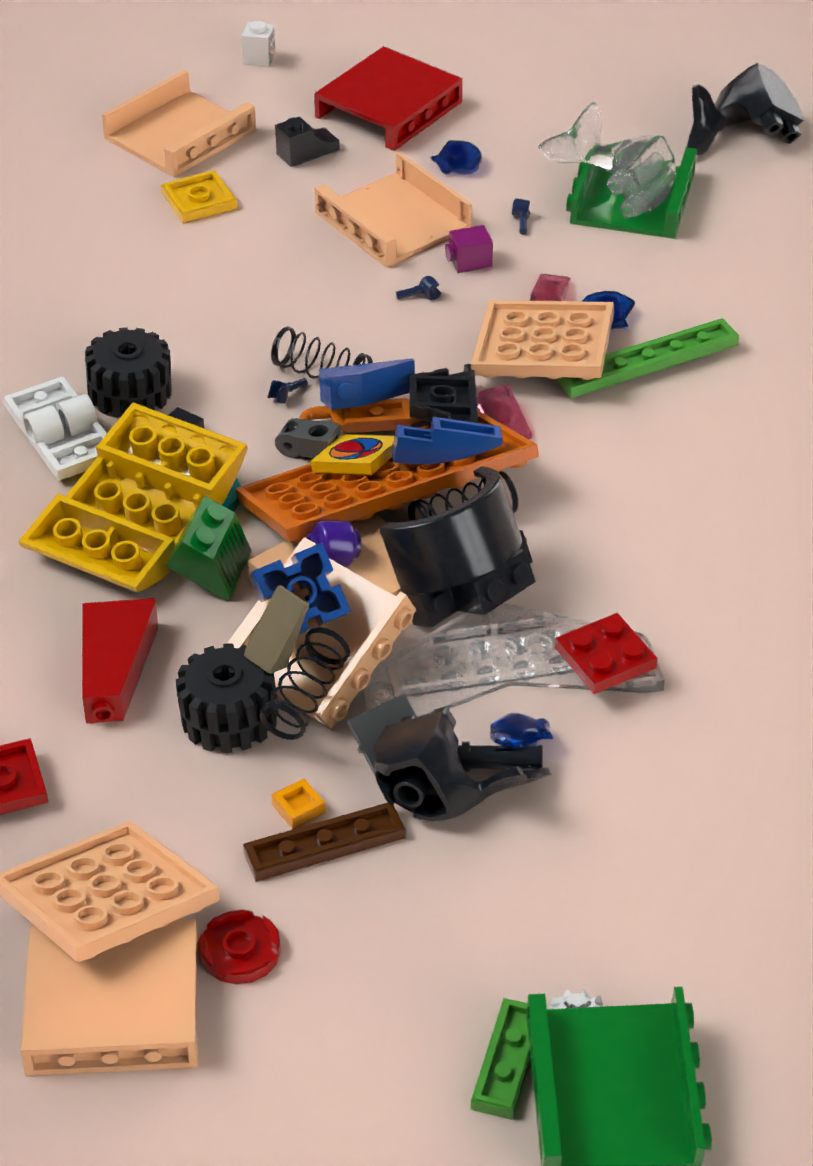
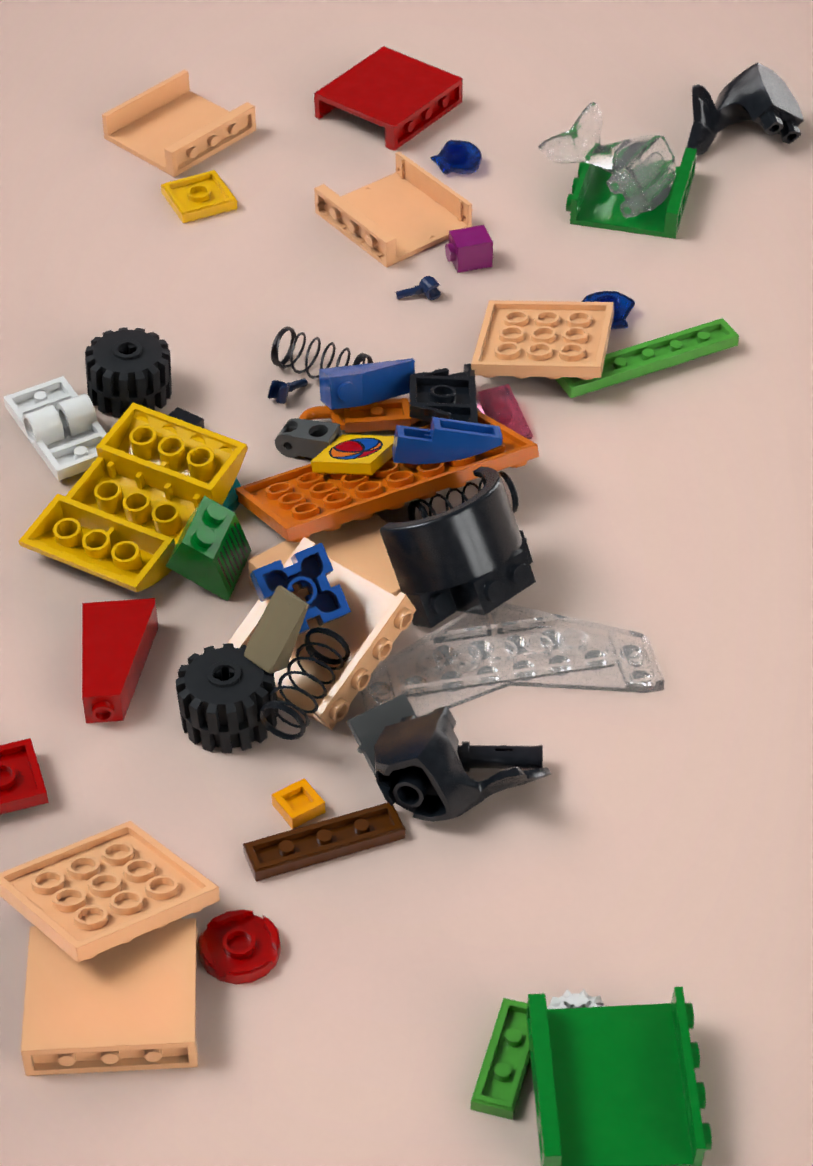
(258, 44): white brick -> none
(301, 143): black arch -> none
(339, 540): dark purple head -> none
(519, 730): clear blue animal -> none
(521, 209): dark blue hand -> none
(550, 288): clear pink slope -> none
(605, 653): red plate -> none

